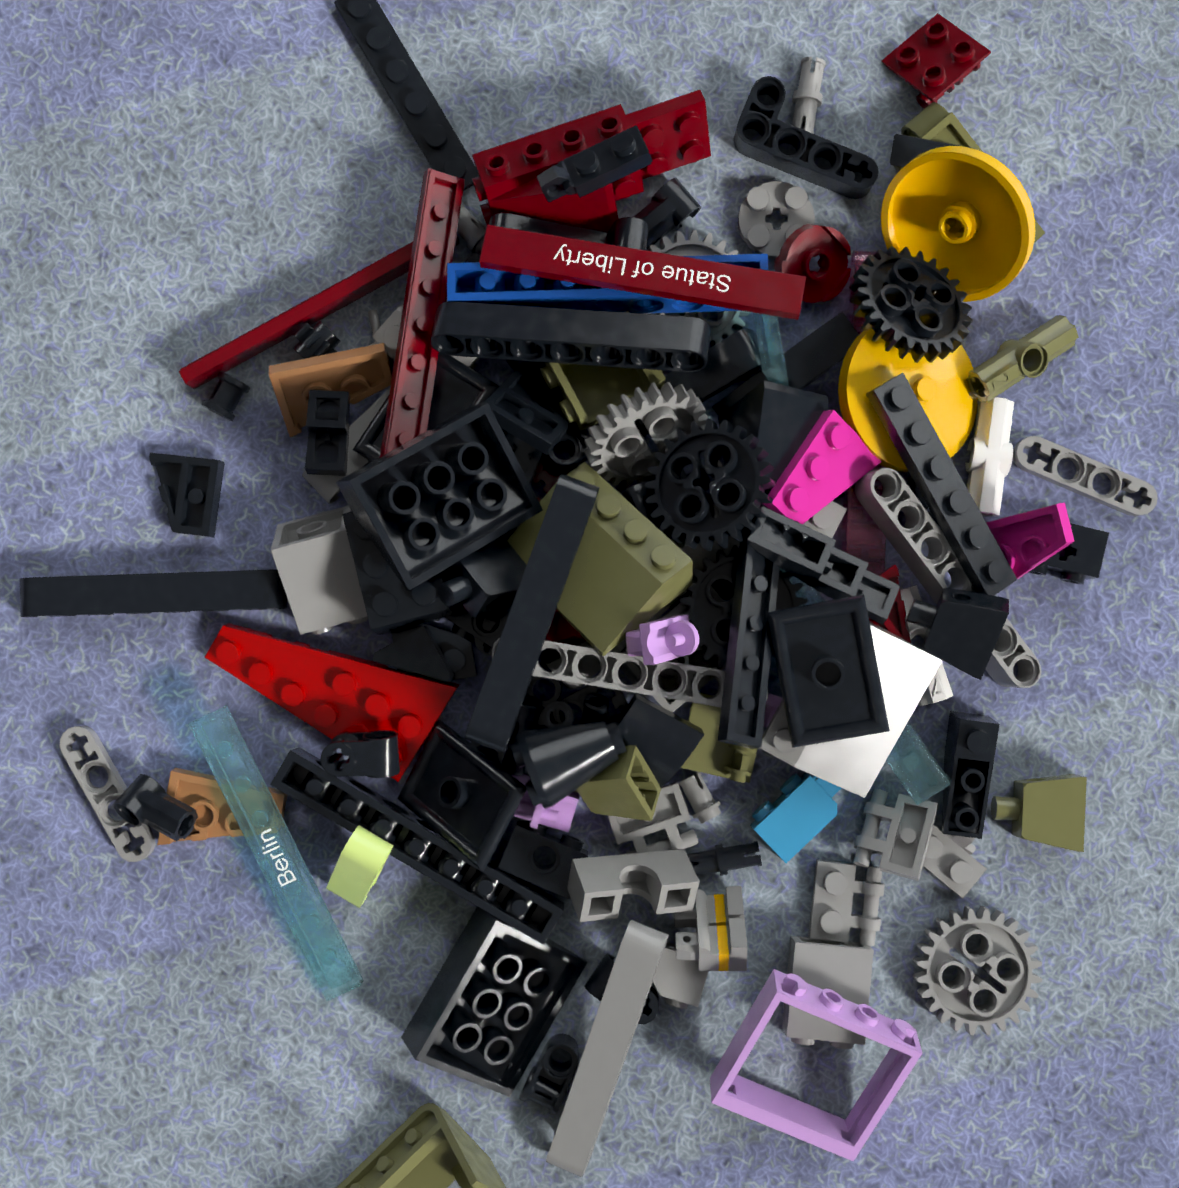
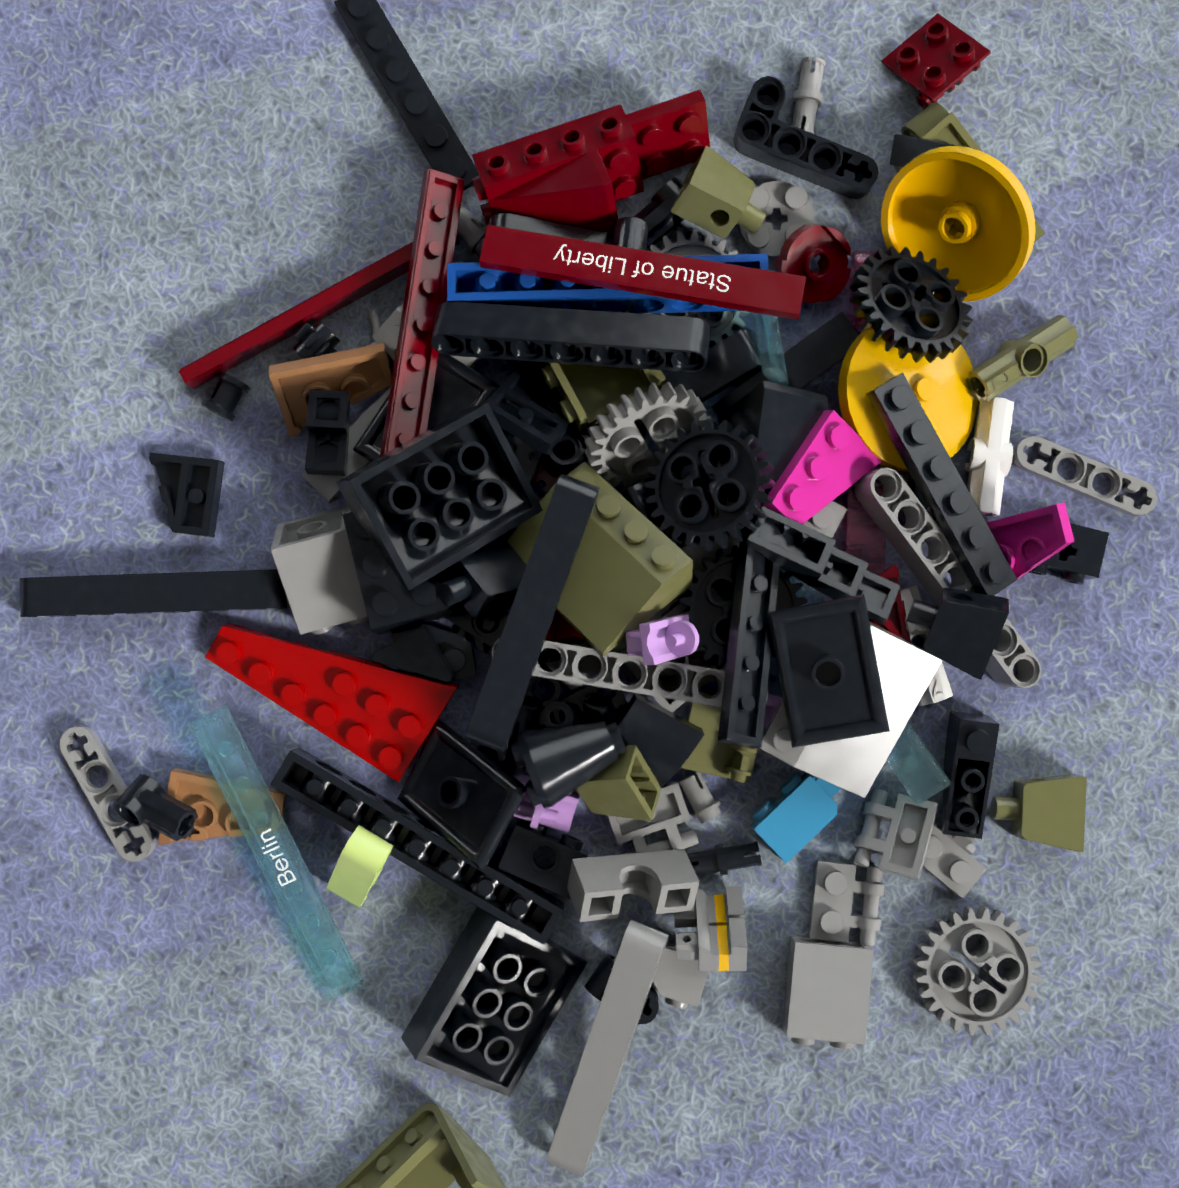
(369, 753): black piece -> none
(550, 1079): black piece -> none
(596, 166): black hinge -> none
(717, 196): none -> olive torso
(795, 1116): lavender window -> none

